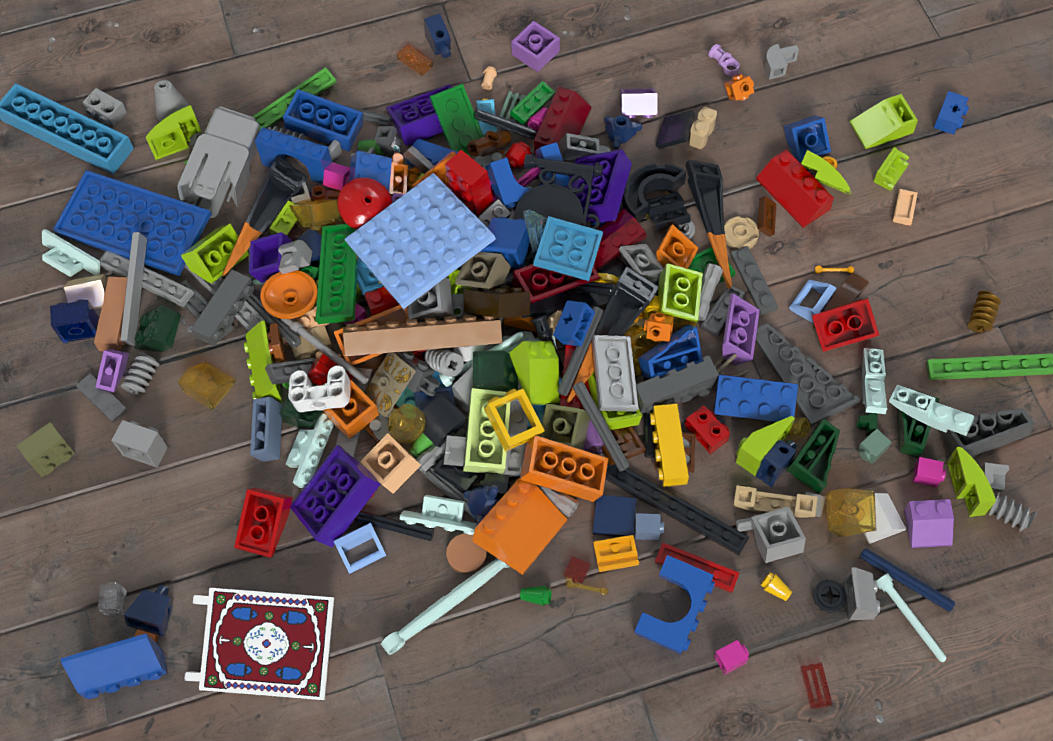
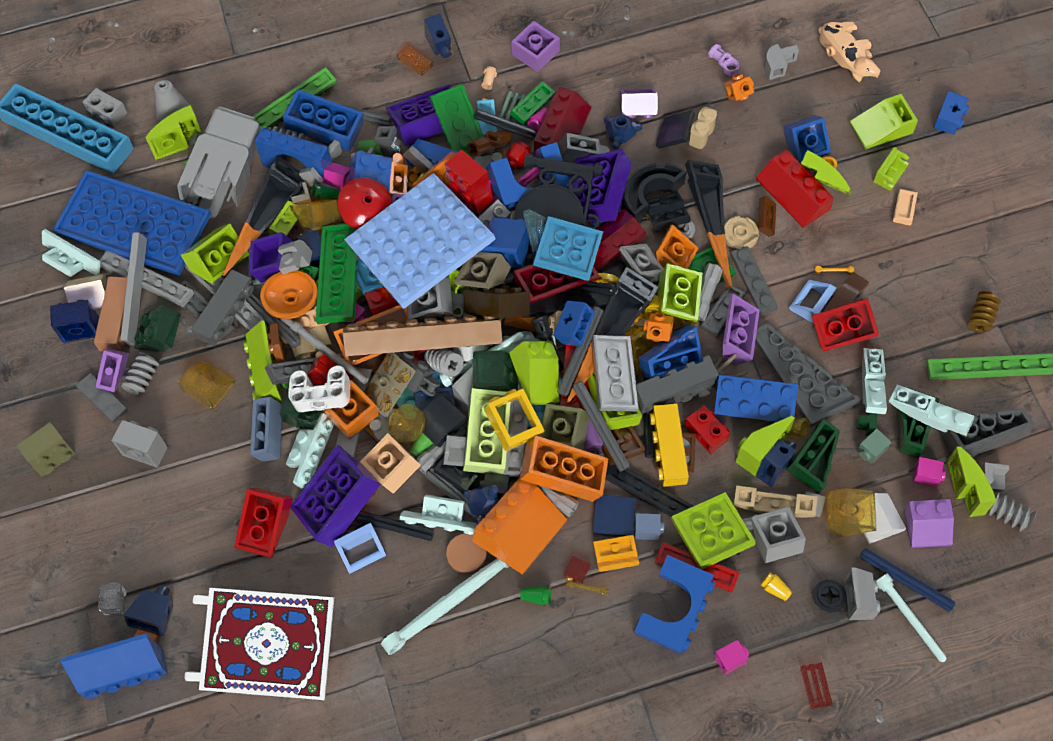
(310, 176): none -> light grey tile
(324, 191): none -> dark green cone
(713, 530): none -> lime plate
(848, 51): none -> light nougat animal

